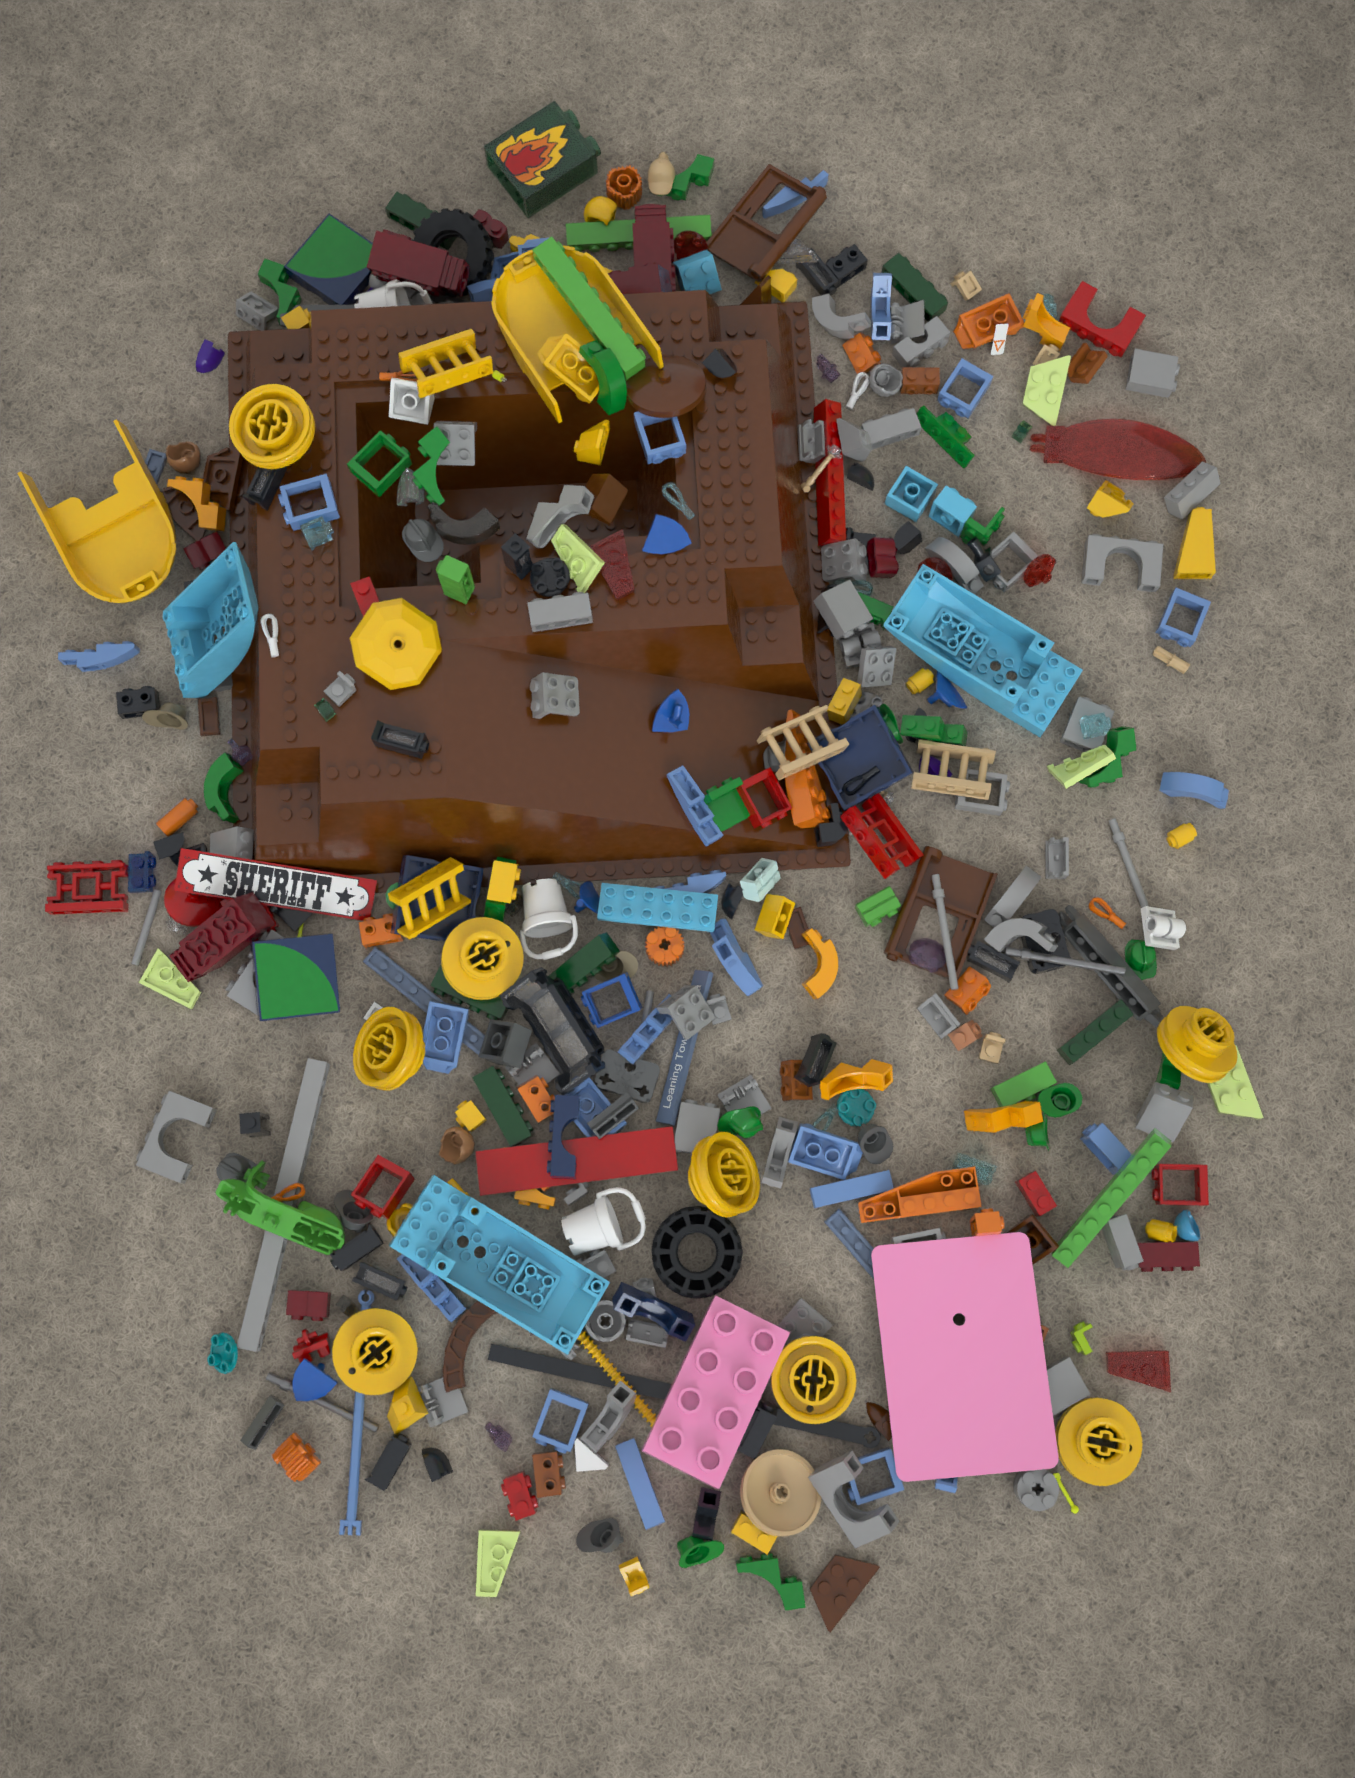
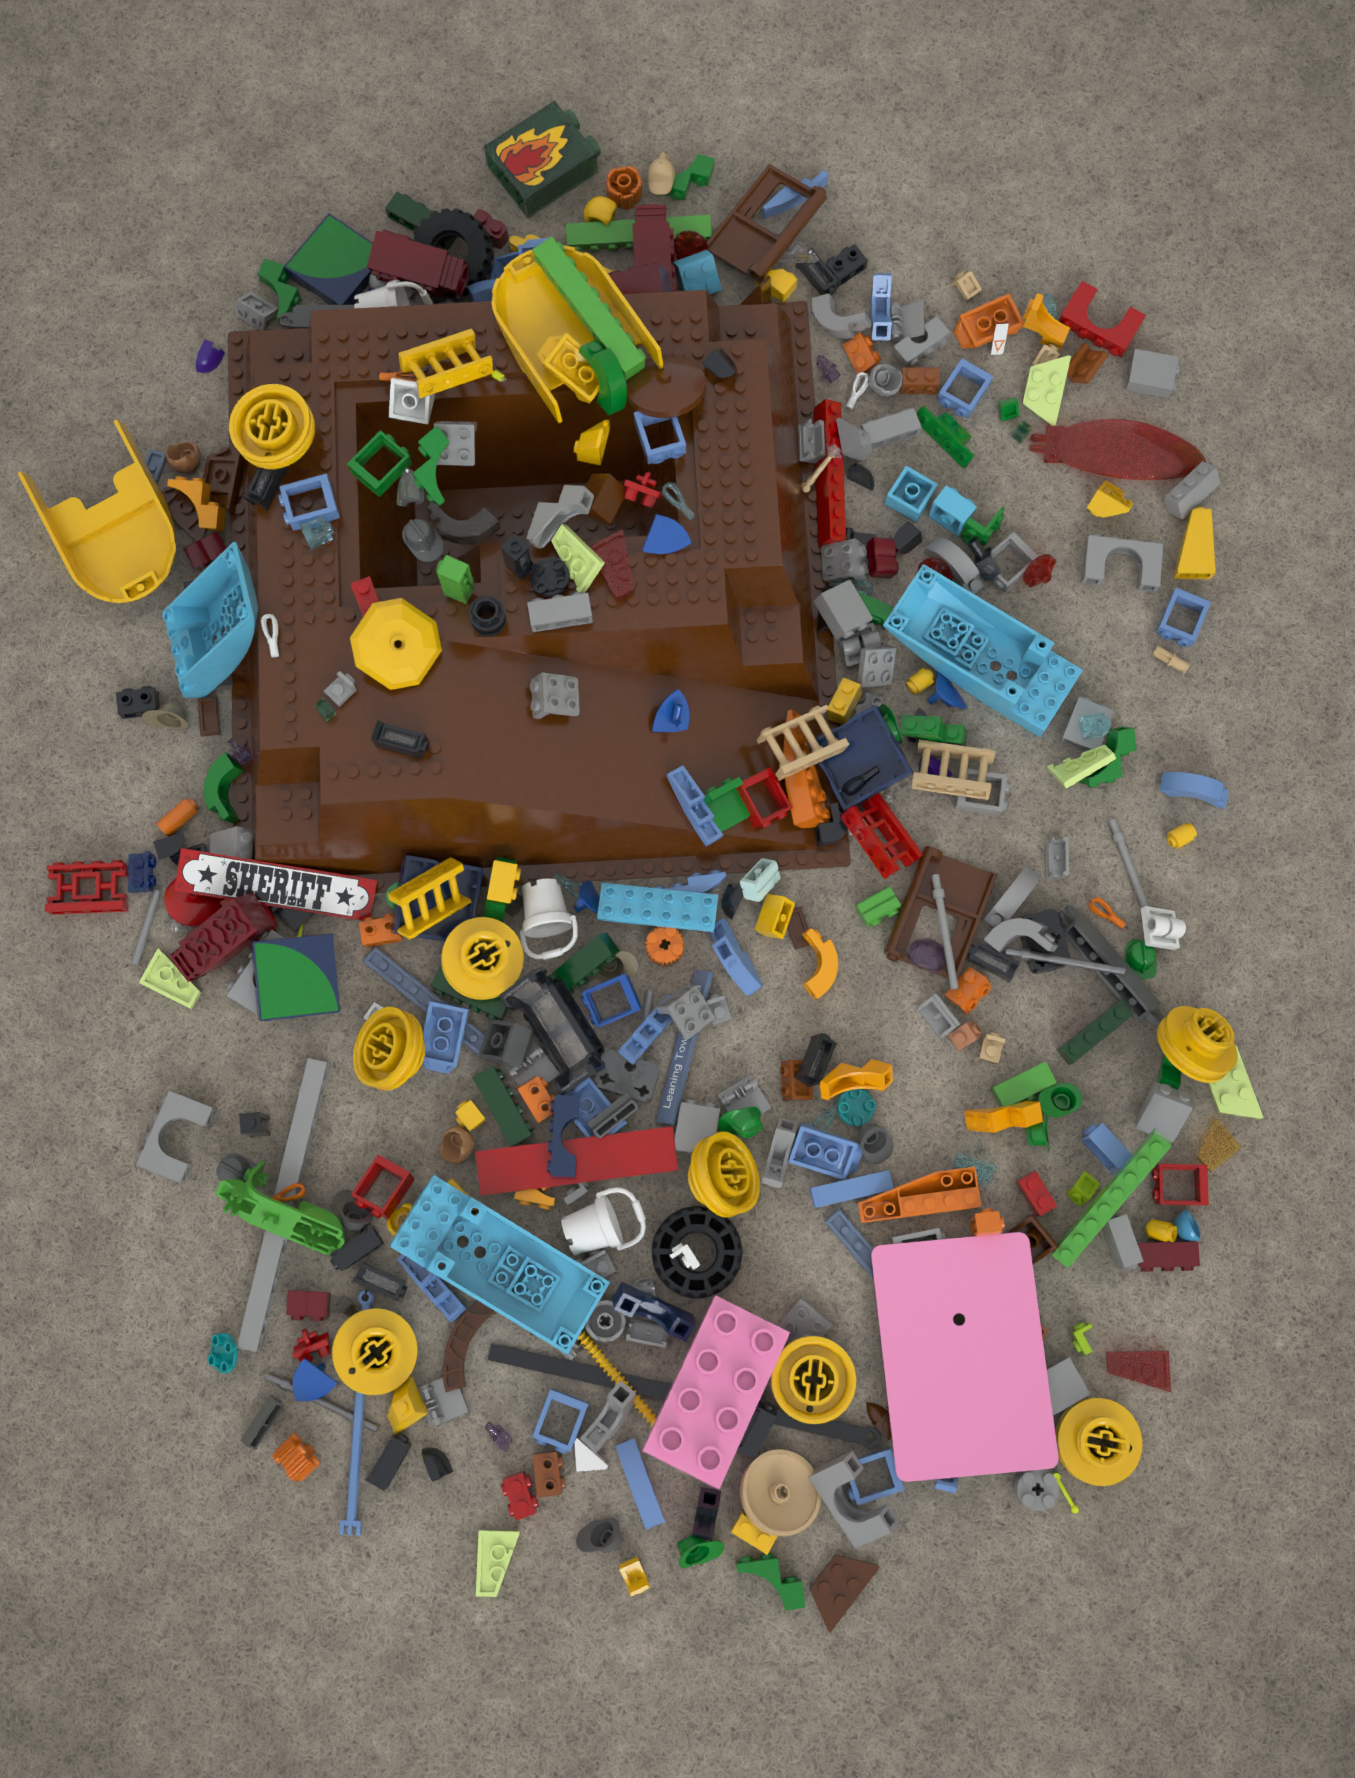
(104, 657): medium blue slope -> none
(297, 318): yellow brick -> none
(485, 605): none -> black piece
(633, 489): none -> red hips
(688, 1258): none -> white bracket
(769, 757): dark grey piece -> none
(914, 286): dark green brick -> none
(1008, 409): none -> green tile
(1083, 1189): none -> lime bracket
(1217, 1146): none -> clear yellow wing

